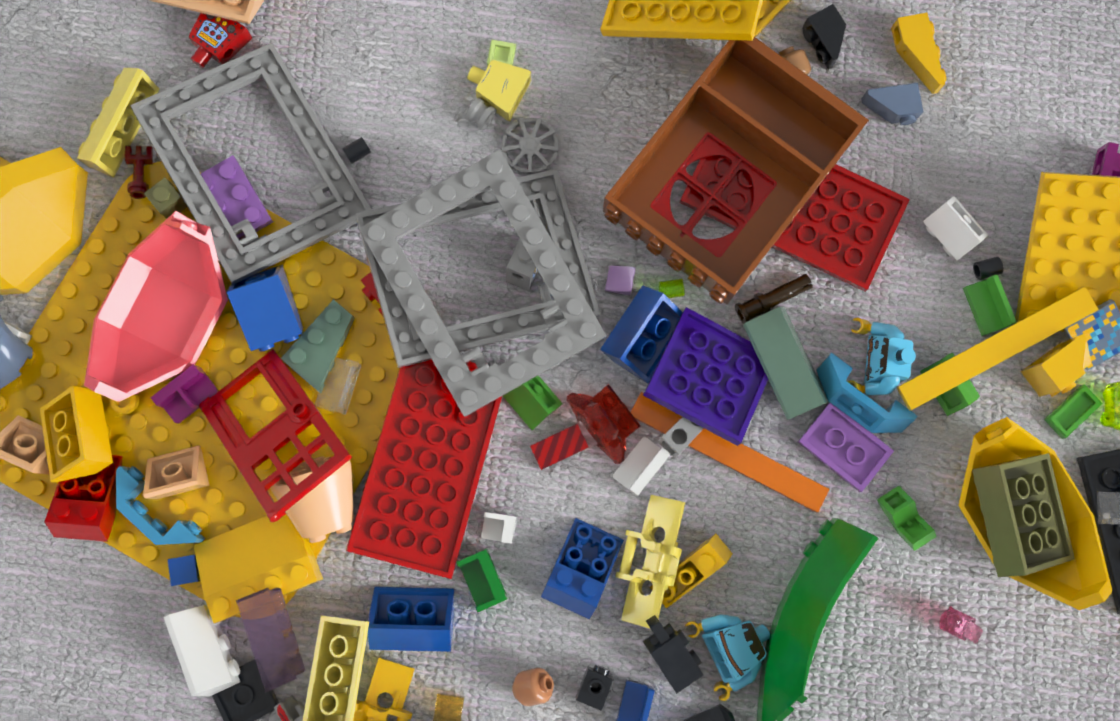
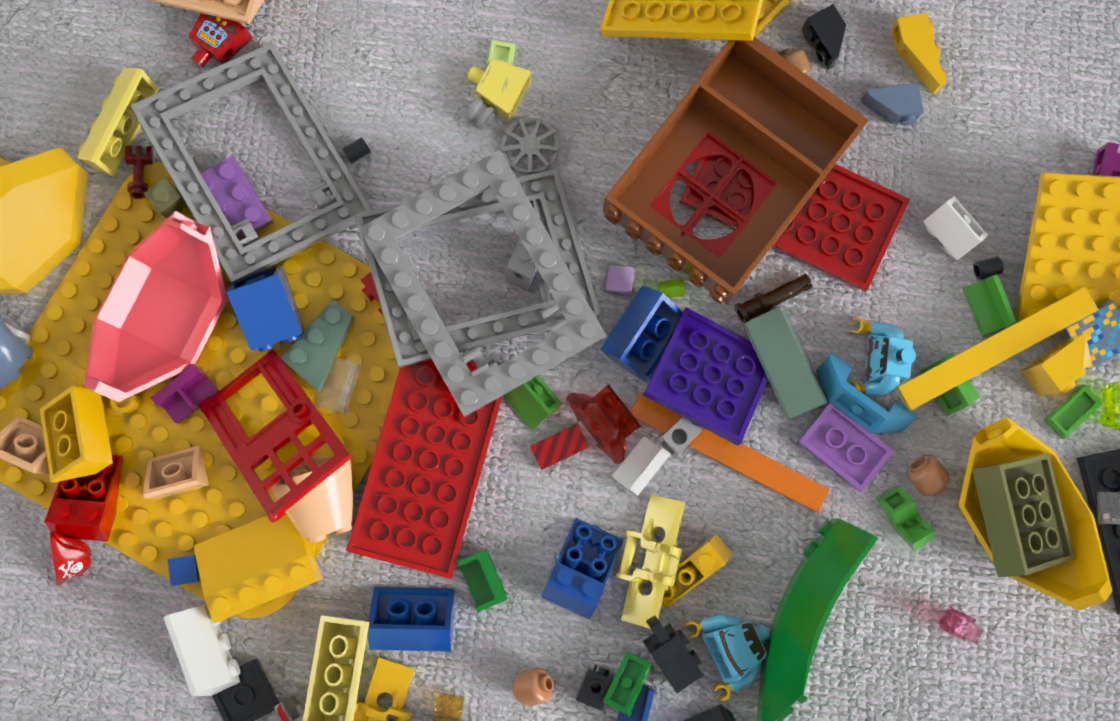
(70, 557): none -> hat
(128, 487): dark azure slope -> none
(271, 637): windscreen -> none
(498, 527): white panel -> none
(627, 684): none -> green panel
(928, 476): none -> nougat head

